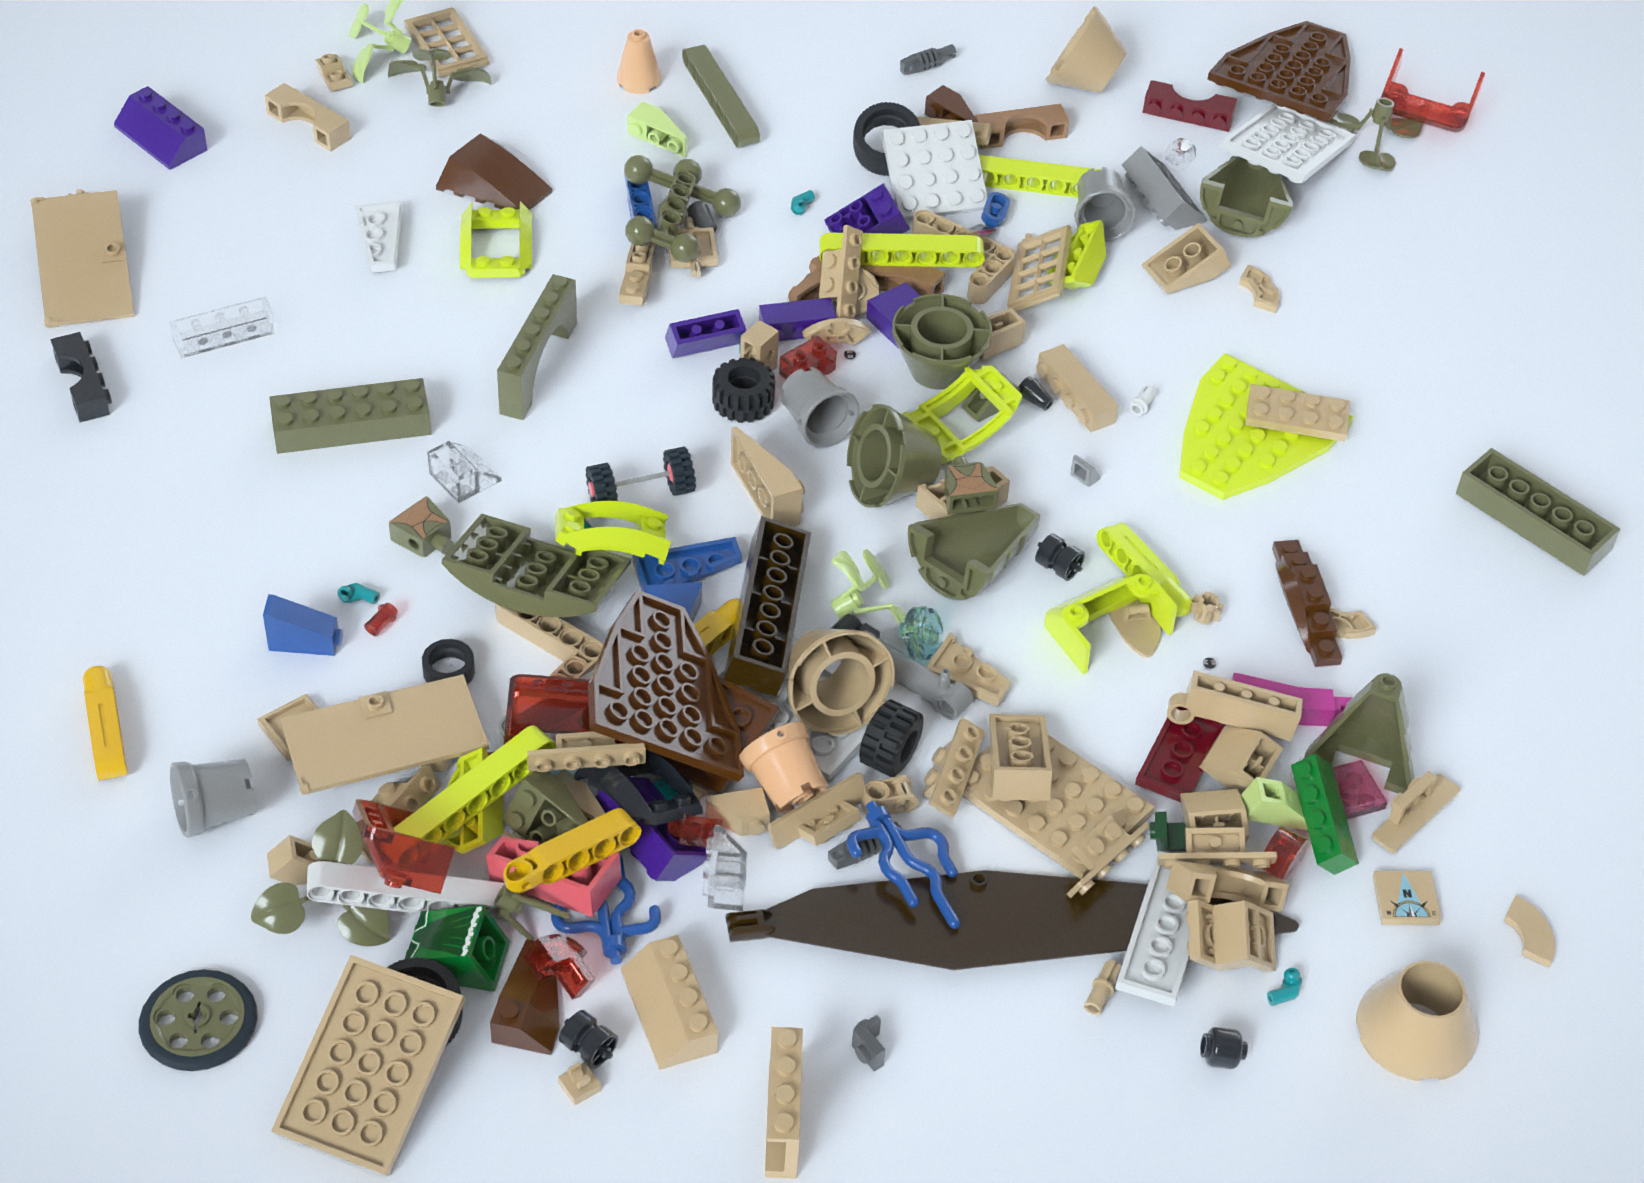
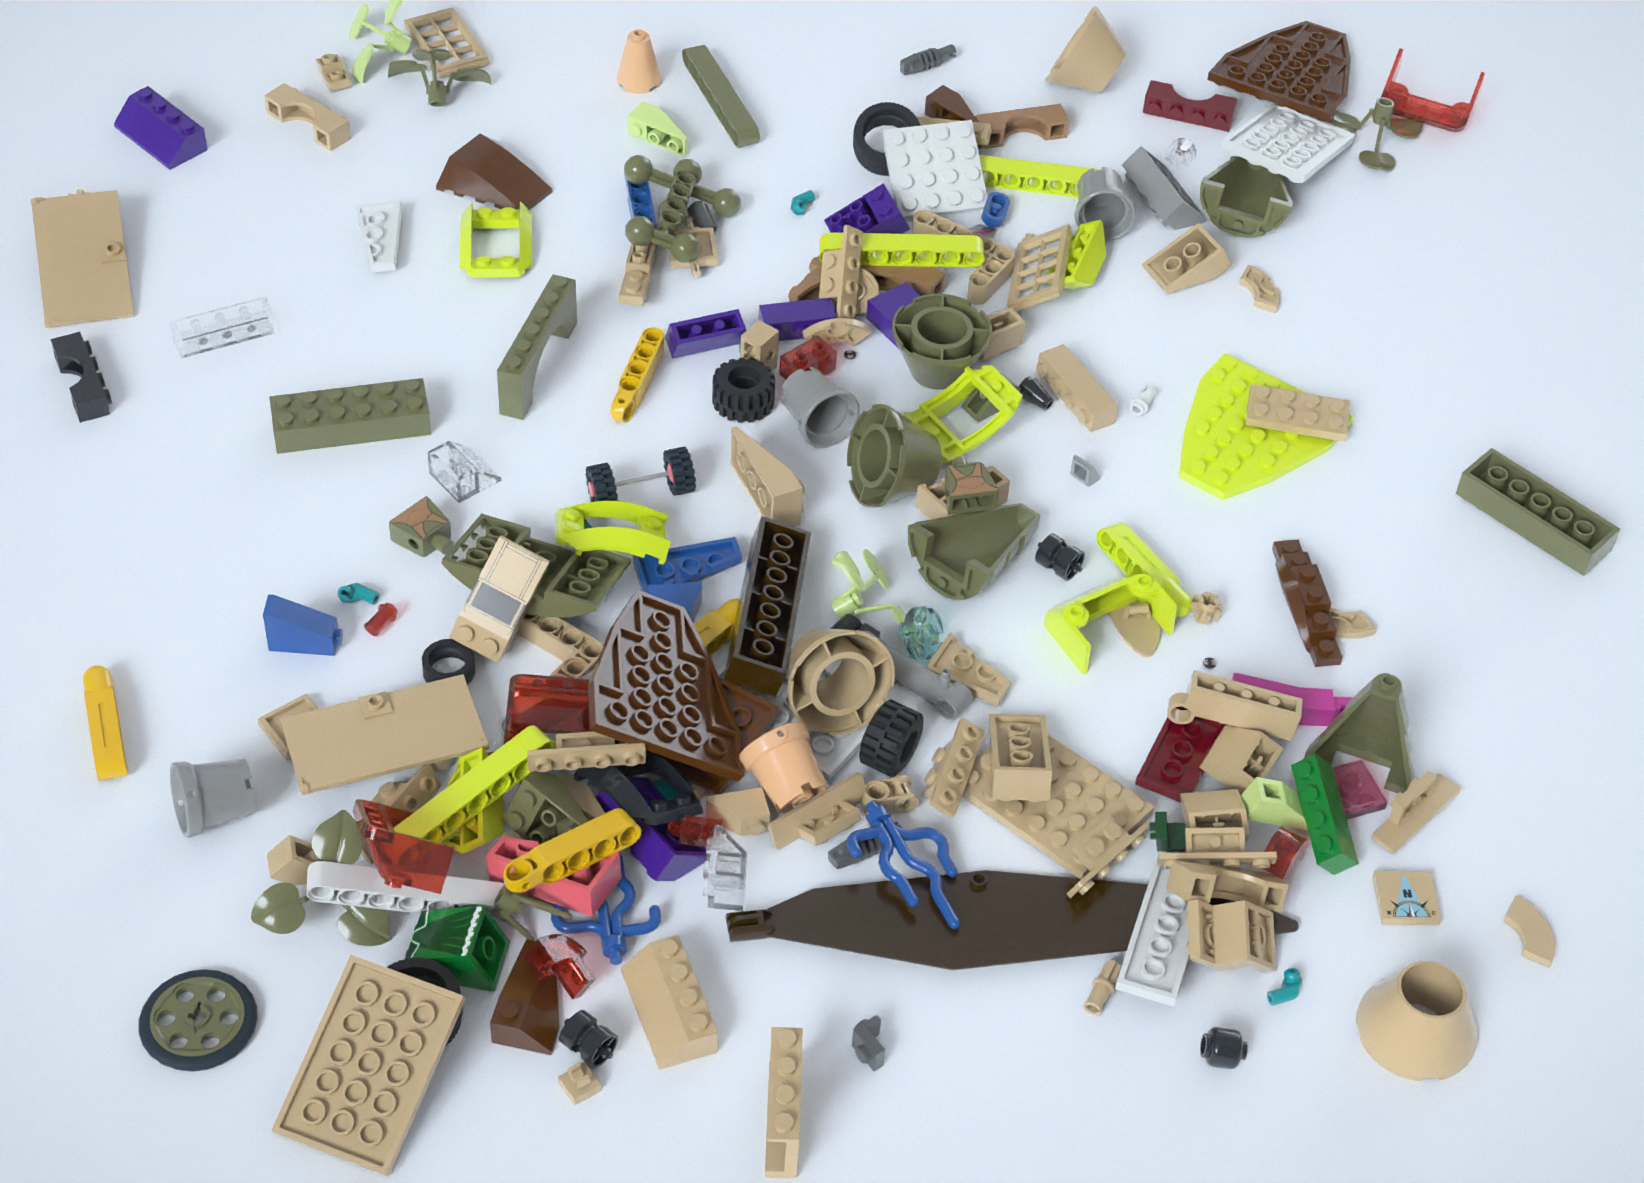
(499, 599): none -> tan slope
(638, 374): none -> yellow piece

